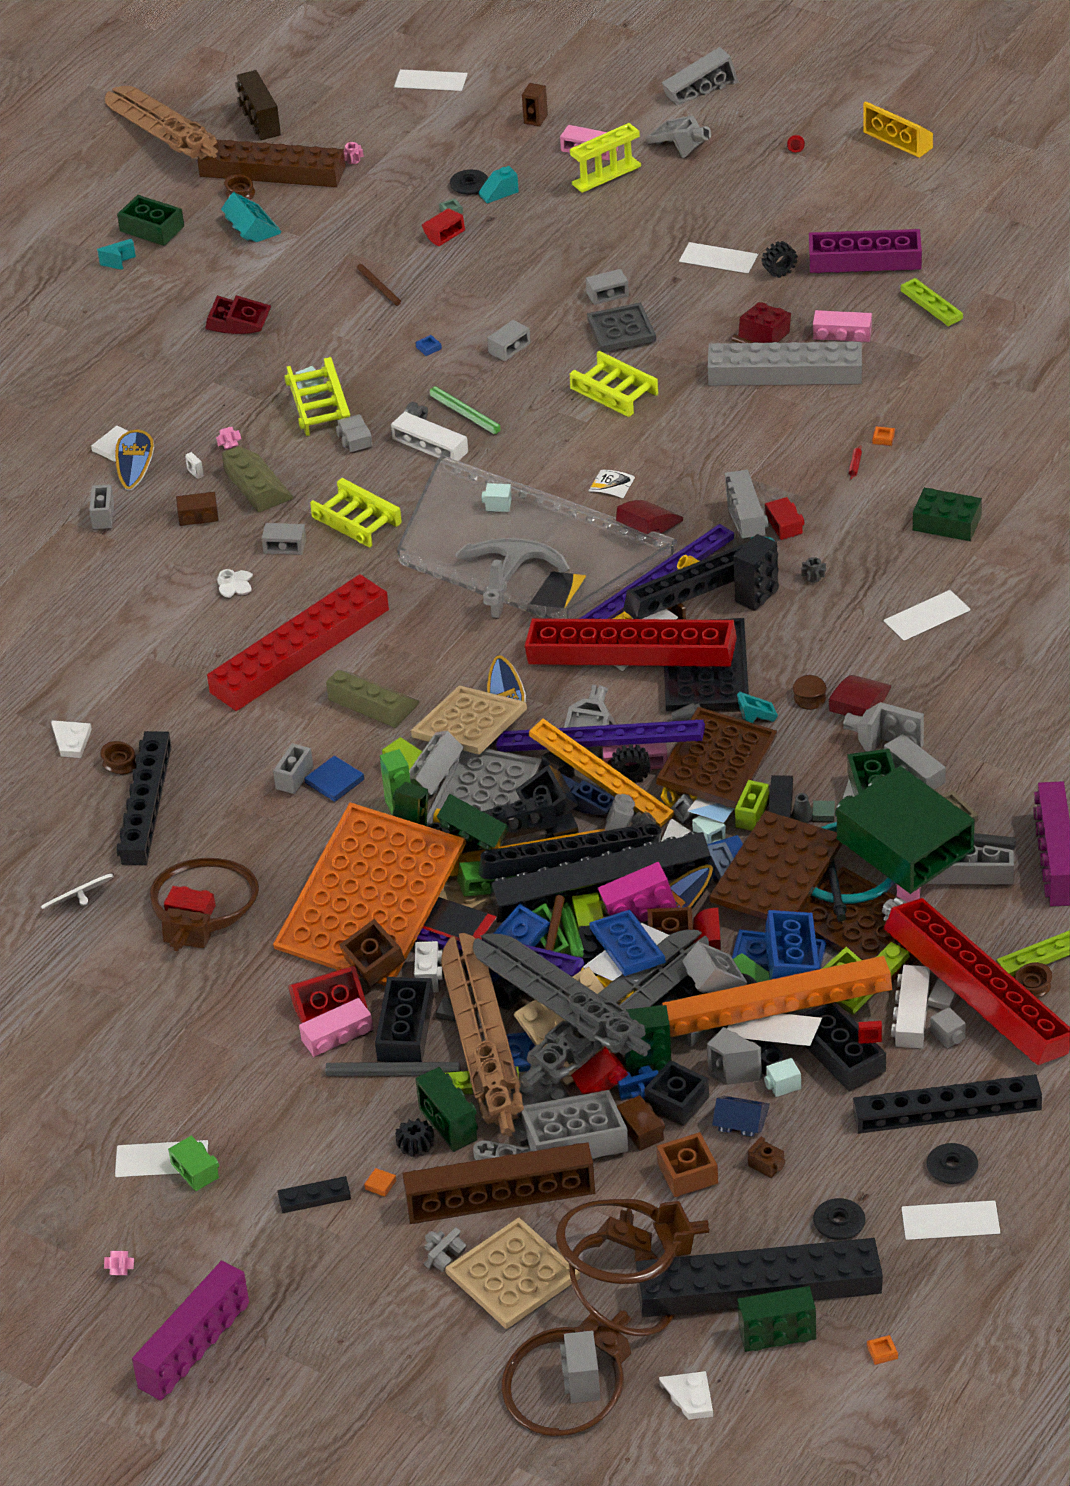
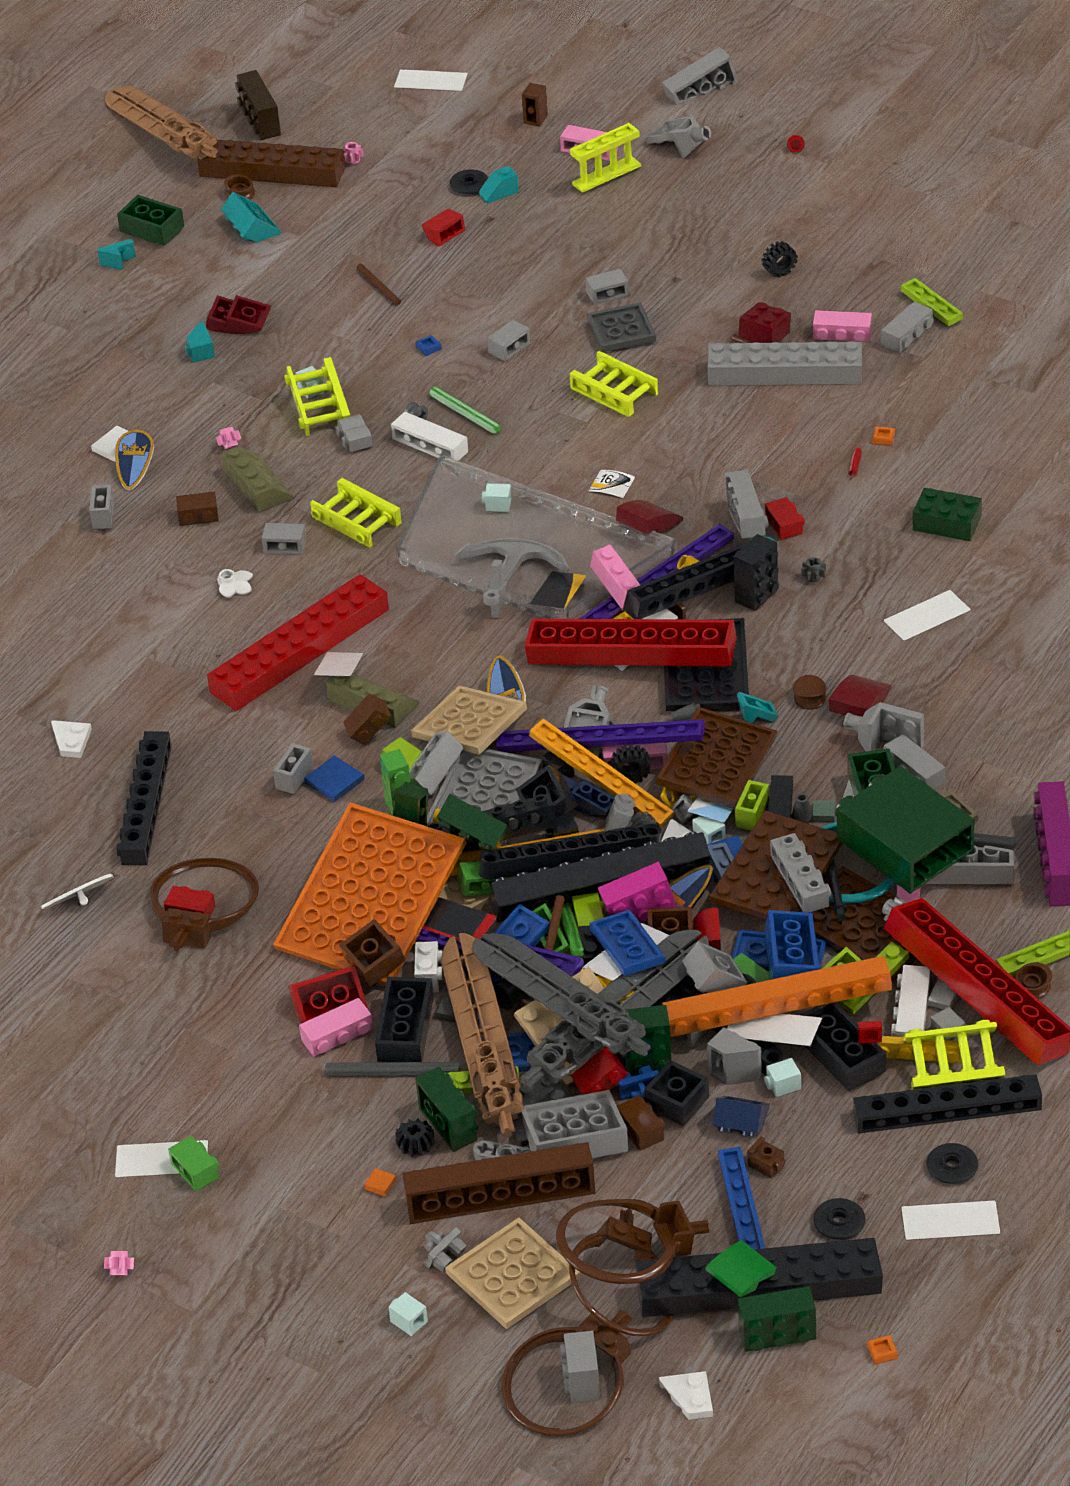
(118, 757): reddish brown piece -> none
(190, 1330): magenta brick -> none
(194, 465): white tile -> none
(199, 344): none -> teal slope
(314, 1194): black plate -> none
(338, 664): none -> white sticker
(367, 719): none -> reddish brown brick
(408, 1314): none -> light aqua brick
(452, 204): sand green tile -> none
(613, 573): none -> bright pink brick
(687, 1164): dark orange brick -> none
(718, 257): white sticker -> none
(740, 1197): none -> blue plate
(740, 1268): none -> green slope
(799, 873): none -> light grey brick
(865, 250): magenta brick -> none
(896, 130): yellow slope -> none
(897, 1049): none -> yellow plate
(906, 327): none -> light grey brick
(945, 1076): none -> neon yellow fence

